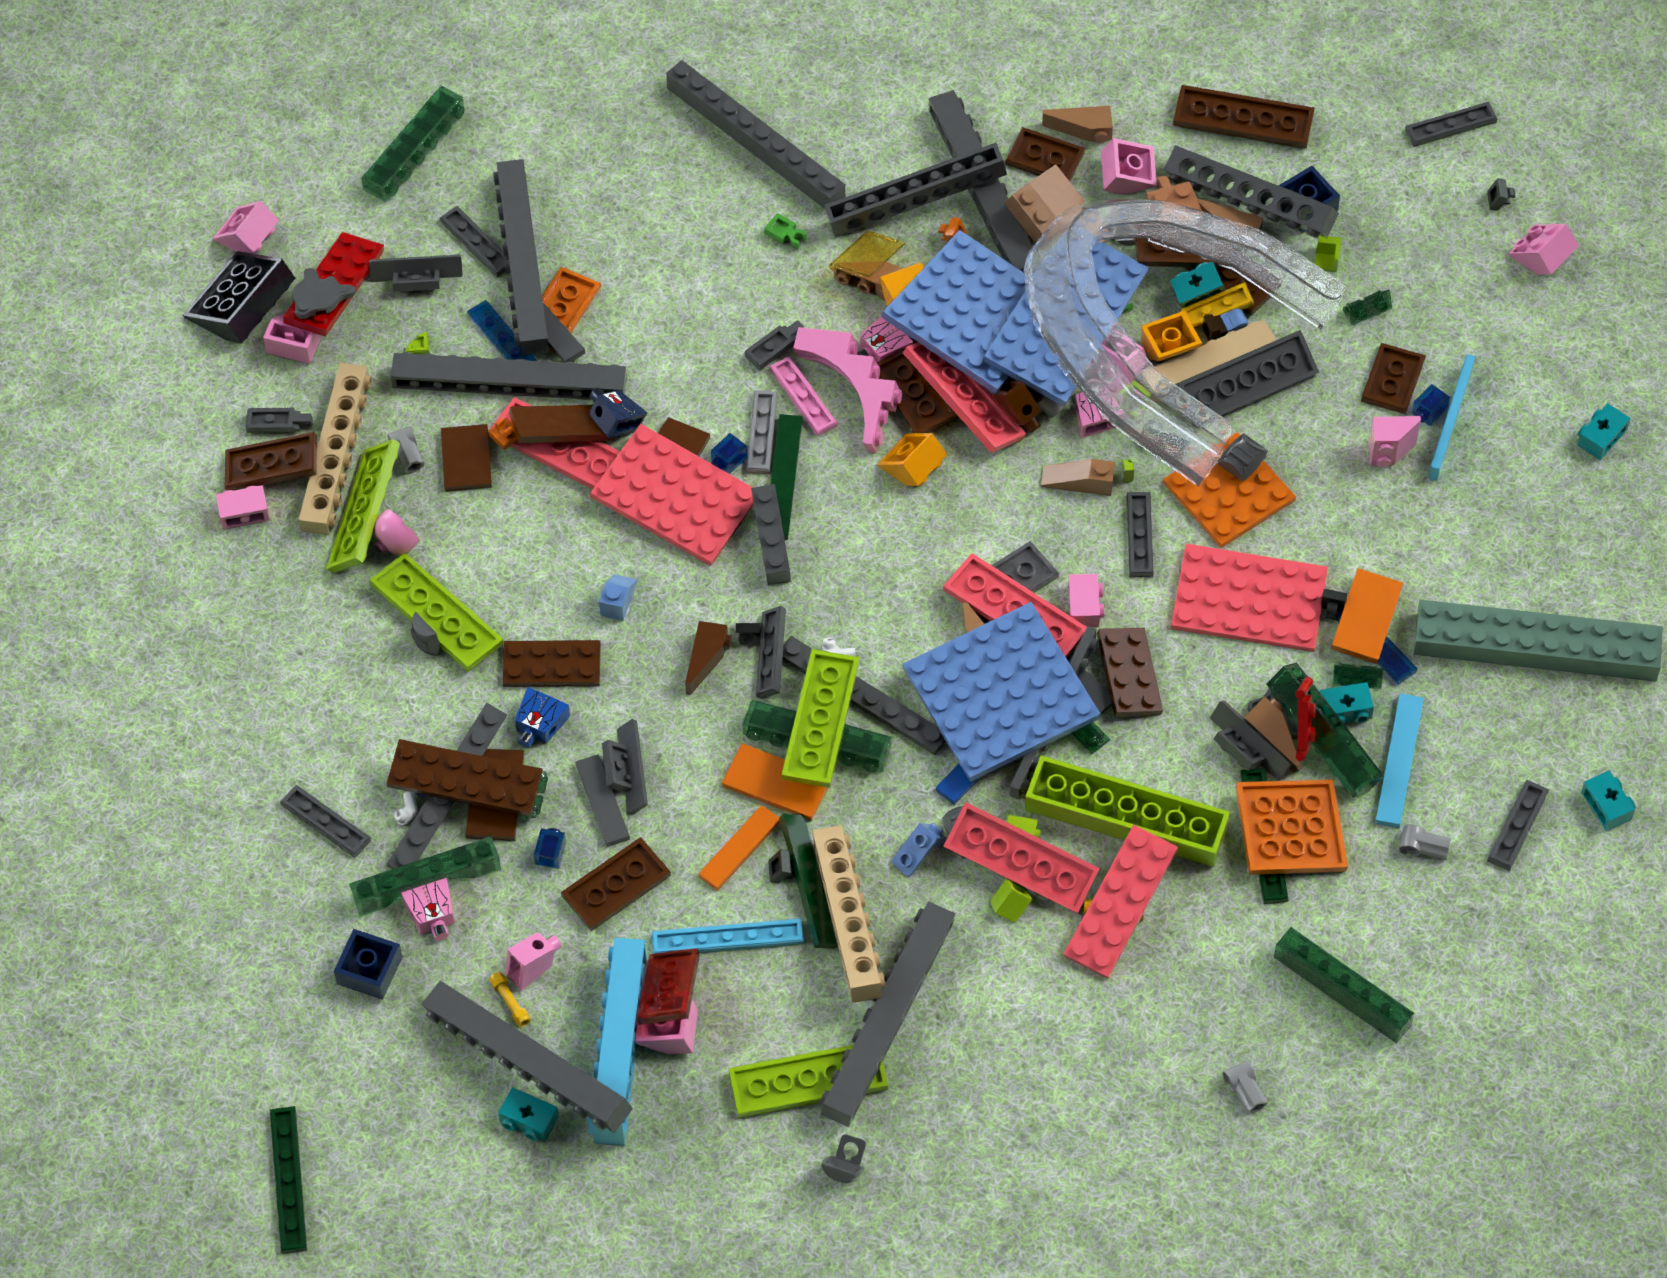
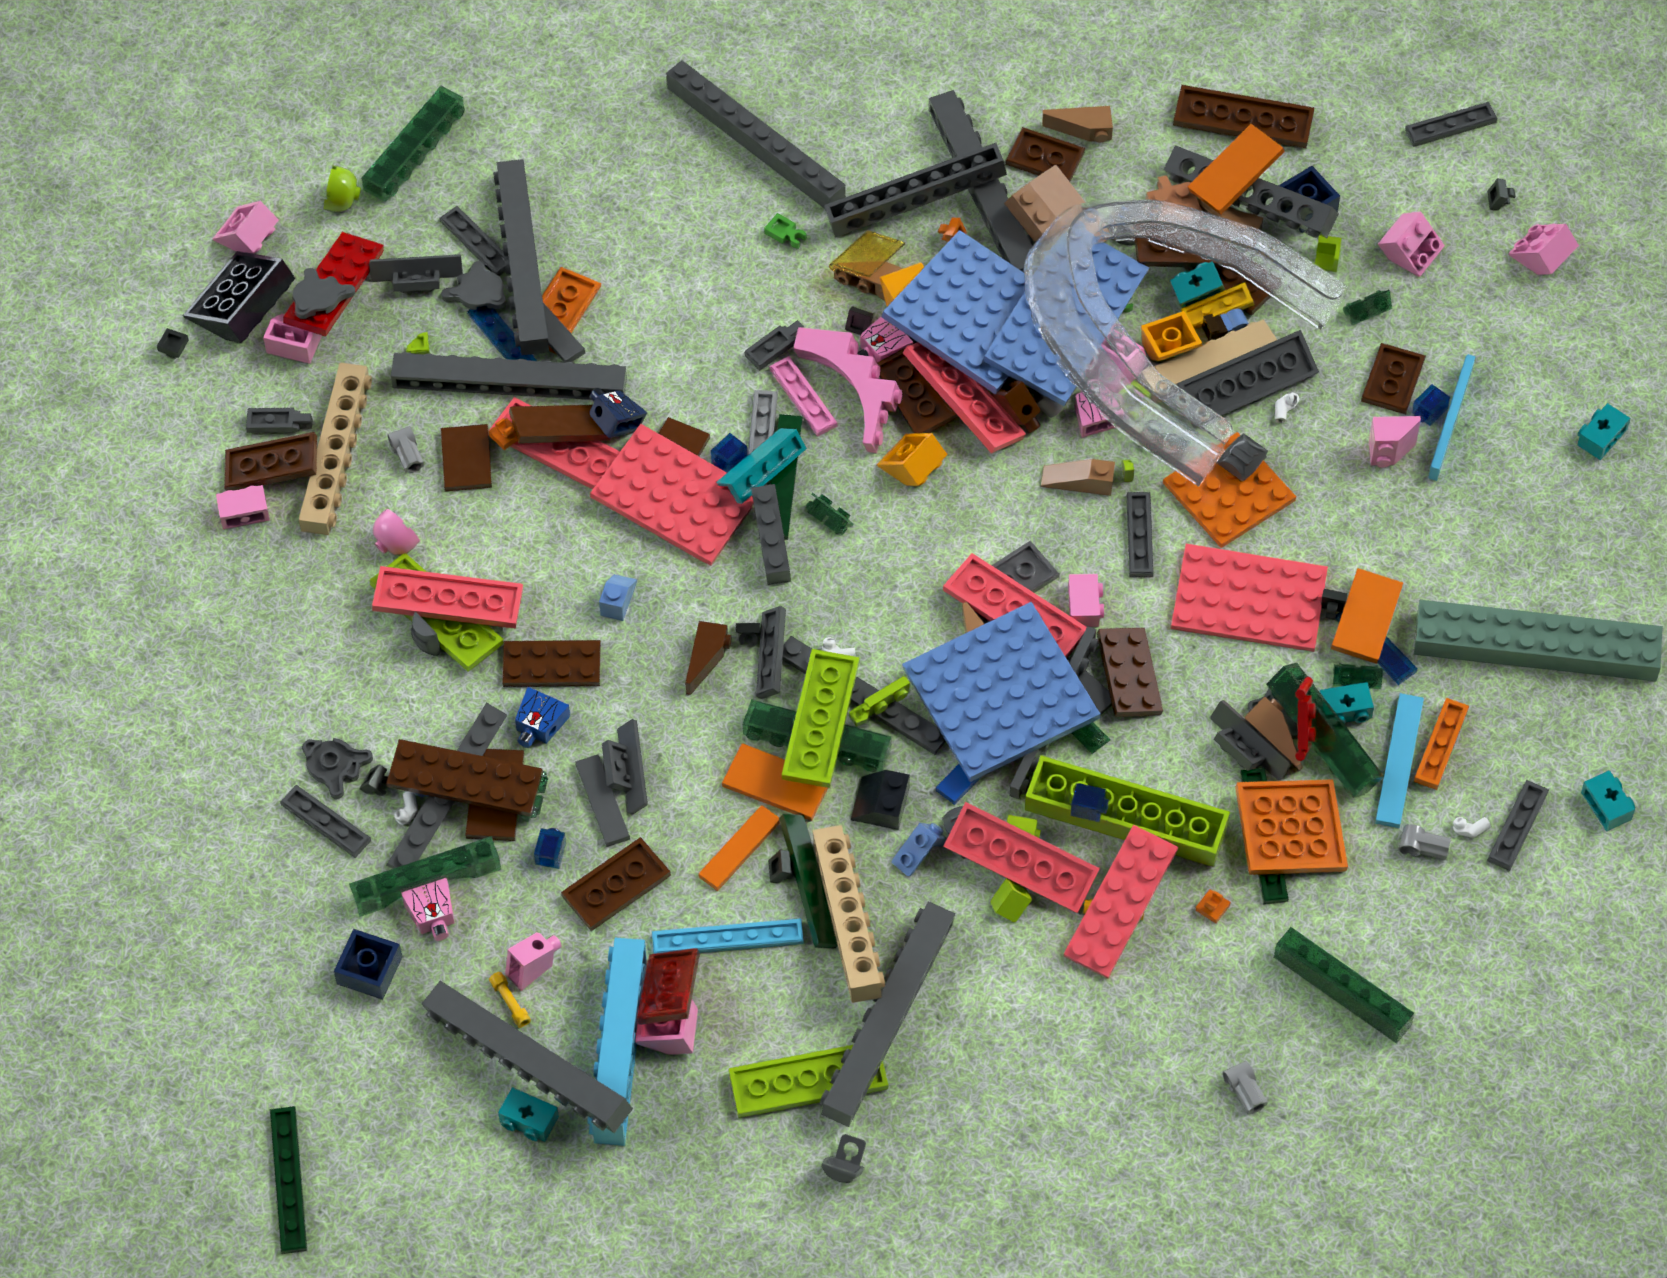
(172, 343): none -> pearl dark grey tile
(334, 762): none -> dark grey tile
(341, 190): none -> lime cylinder
(363, 506): lime plate -> none
(373, 781): none -> pearl dark grey tile
(447, 597): none -> coral plate
(477, 289): none -> dark grey tile
(763, 463): none -> teal panel
(836, 519): none -> clear green hinge
(858, 320): none -> pearl dark grey tile
(880, 700): none -> lime hinge
(881, 799): none -> black slope
(1089, 802): none -> clear blue brick
(1128, 167): bright pink slope -> none
(1213, 906): none -> orange tile
(1236, 169): none -> orange tile
(1283, 405): none -> white arm
(1411, 243): none -> bright pink slope
(1441, 743): none -> orange plate
(1470, 830): none -> white arm

